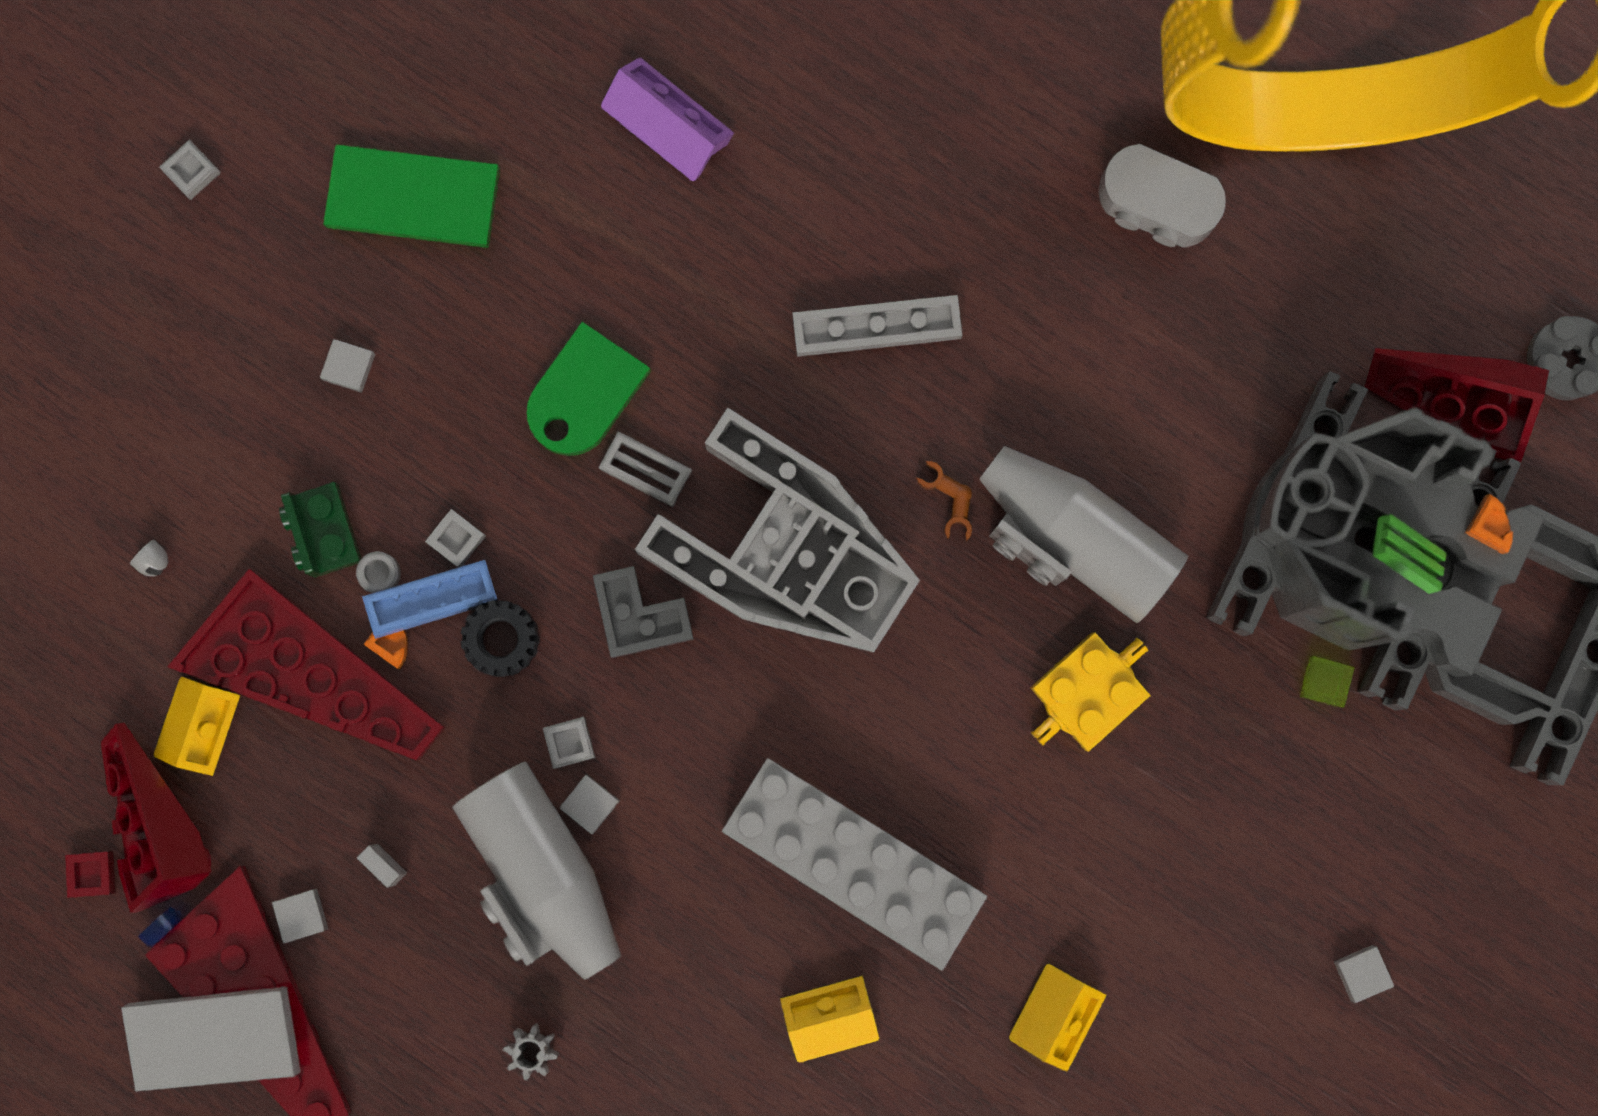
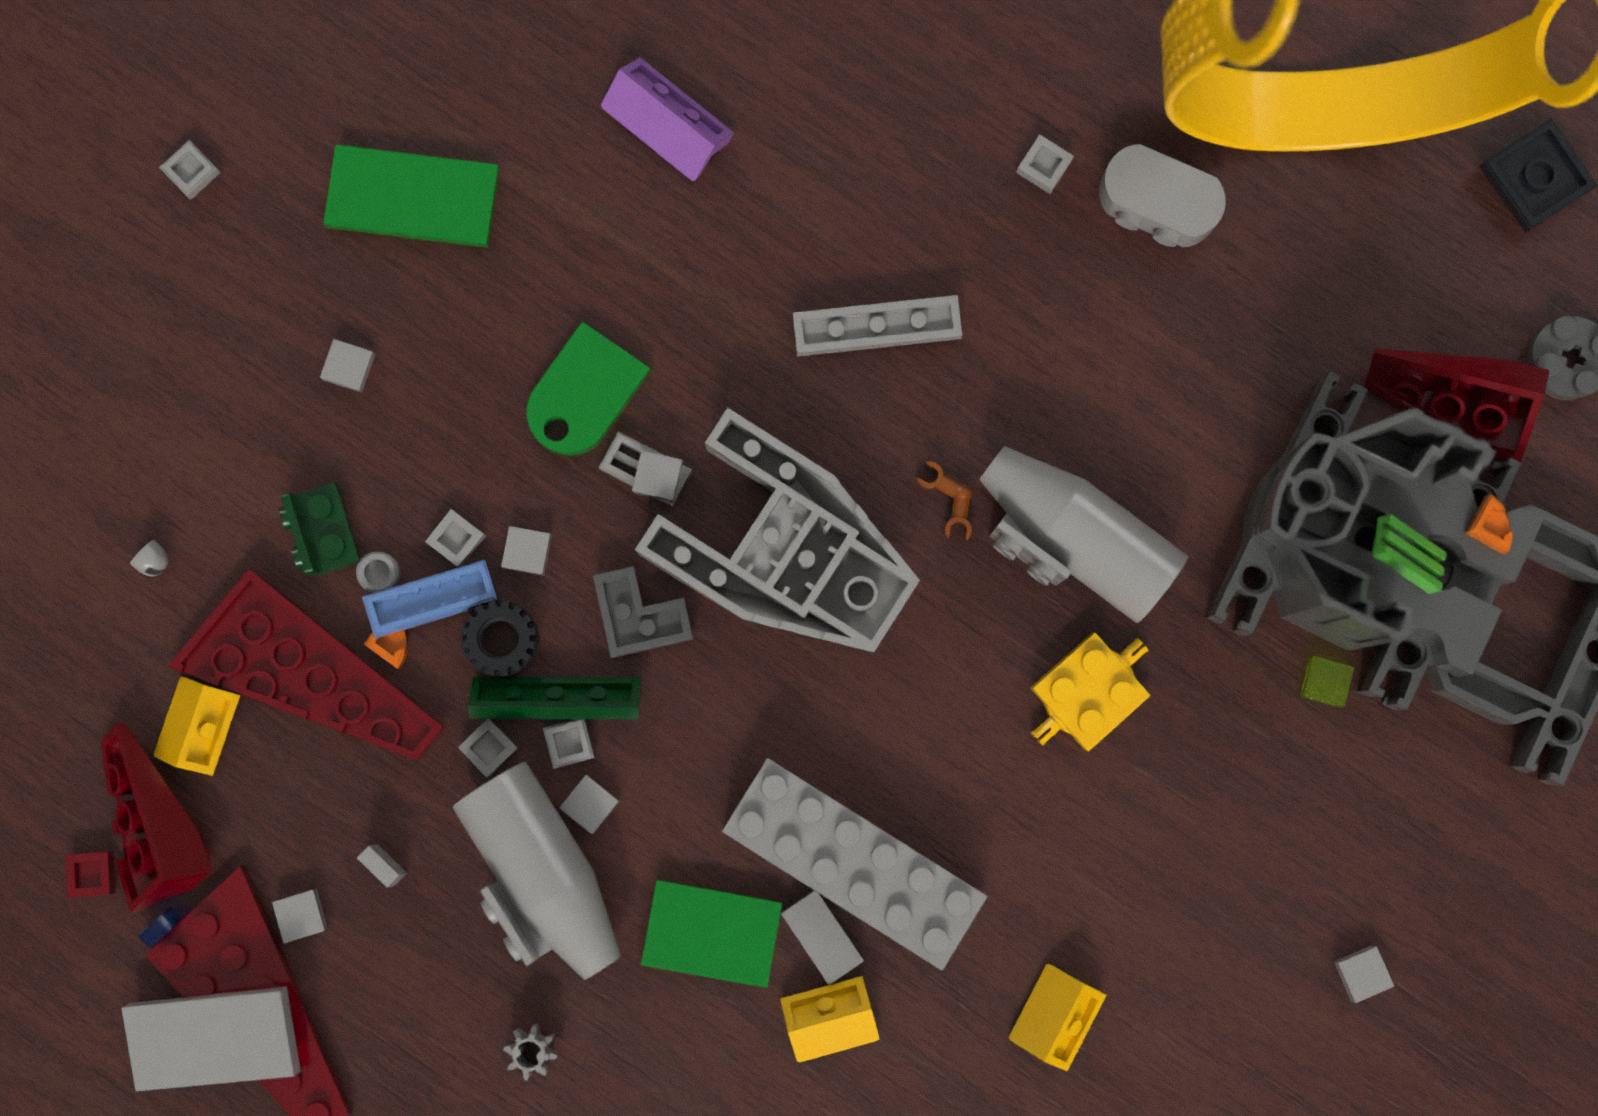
(488, 748): none -> light grey tile
(526, 551): none -> light grey tile
(555, 698): none -> dark green plate
(657, 476): none -> light grey tile
(711, 933): none -> green tile
(822, 937): none -> light grey tile
(1044, 164): none -> light grey tile
(1538, 175): none -> black plate

